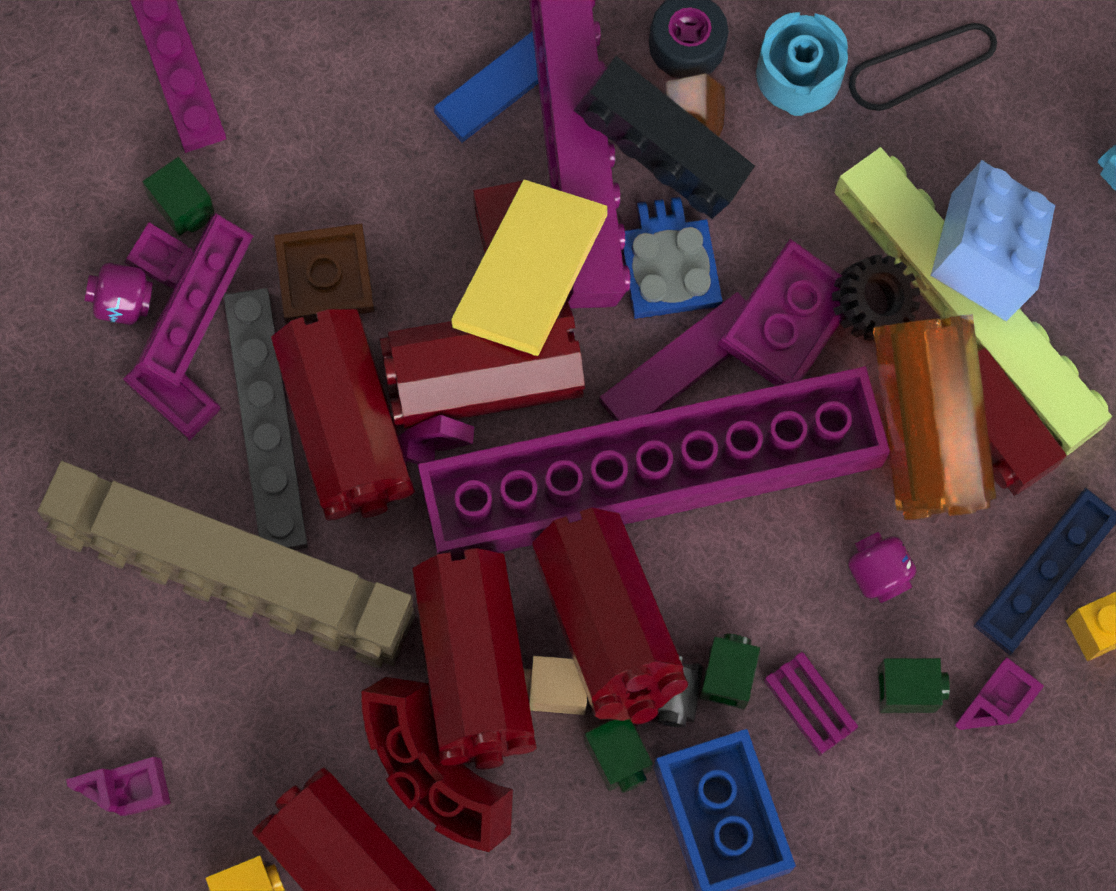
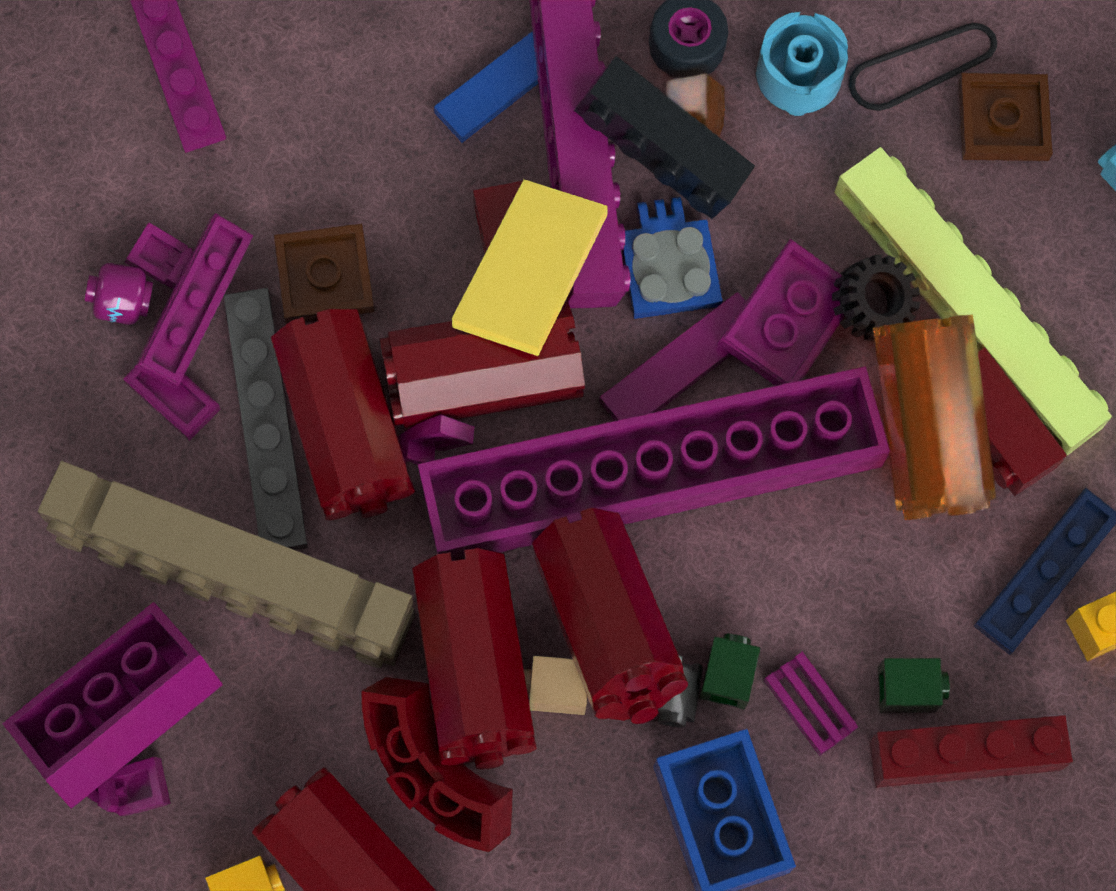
(112, 705): none -> magenta brick
(179, 197): dark green brick -> none
(619, 755): dark green brick -> none
(882, 567): magenta head -> none
(970, 751): none -> dark red brick
(994, 240): light blue brick -> none
(1001, 698): magenta slope -> none
(1005, 117): none -> reddish brown plate

